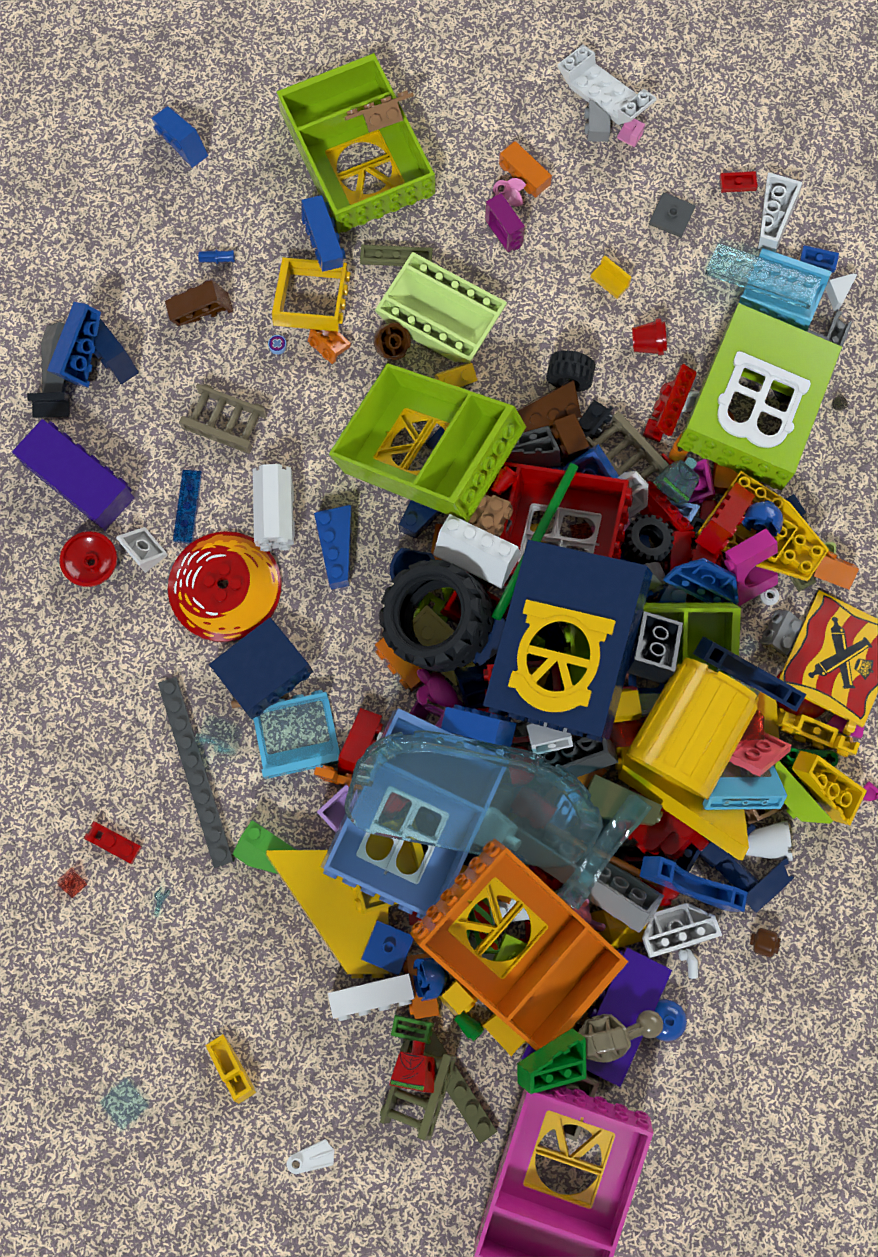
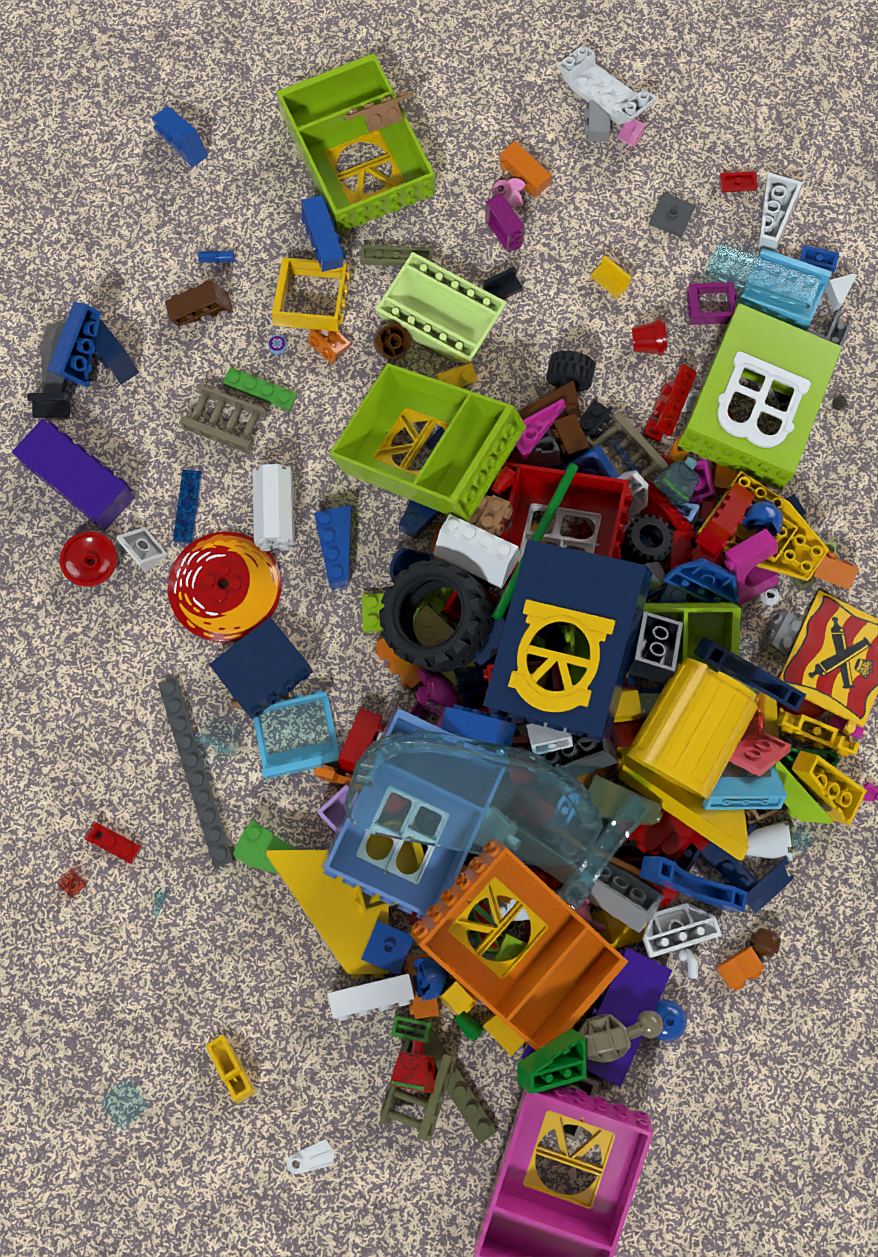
(259, 389): none -> bright green plate
(370, 612): none -> lime plate
(503, 284): none -> black panel
(537, 426): none -> dark pink wing
(625, 453): none -> blue piece
(697, 318): none -> magenta window
(739, 968): none -> orange brick
(801, 840): none -> clear light blue tile

